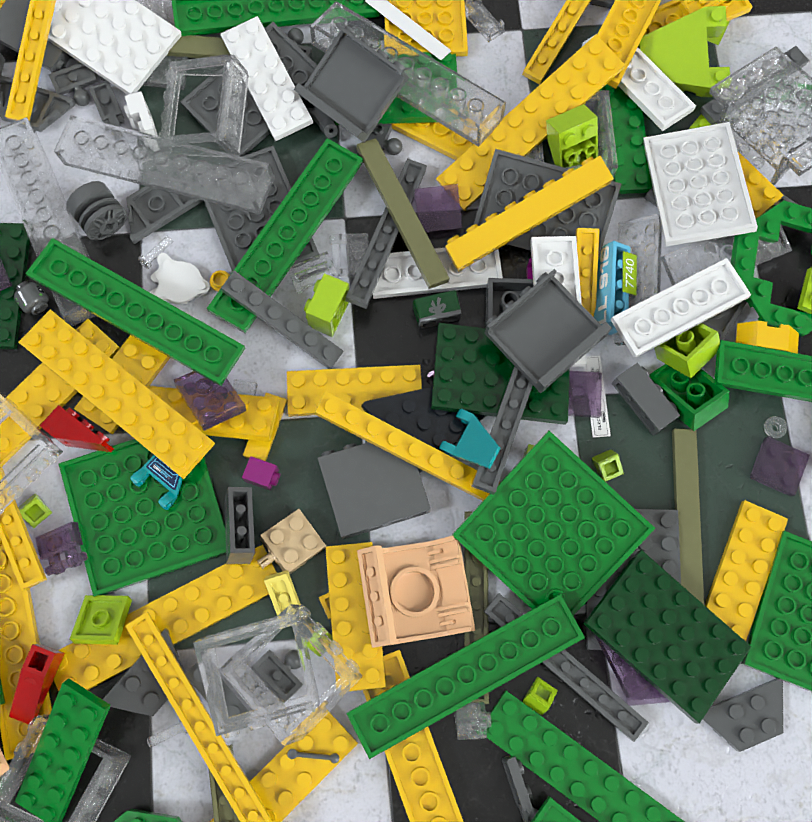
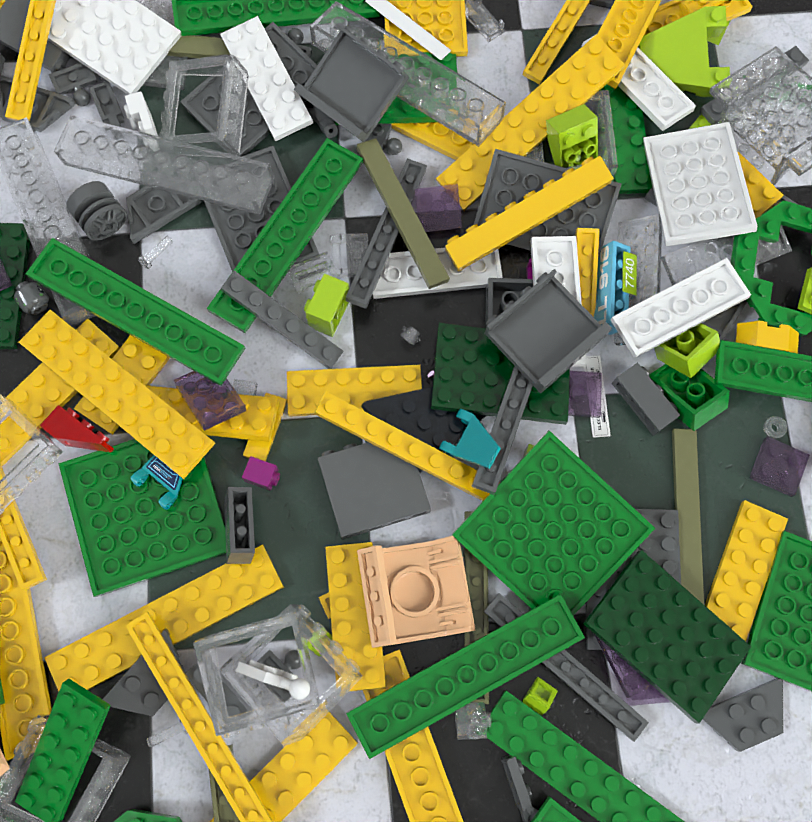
(34, 510): lime slope -> none
(35, 682): red slope -> none
(60, 541): clear purple plate -> none
(101, 619): lime plate -> none
(178, 281): white tile -> none
(218, 278): yellow plate -> none
(281, 591): light yellow plate -> none
(291, 543): tan plate -> none
(292, 754): dark grey hinge -> none
(298, 687): none -> white plate
(411, 335): none -> clear plate
(437, 309): piece -> none
(608, 465): lime slope -> none

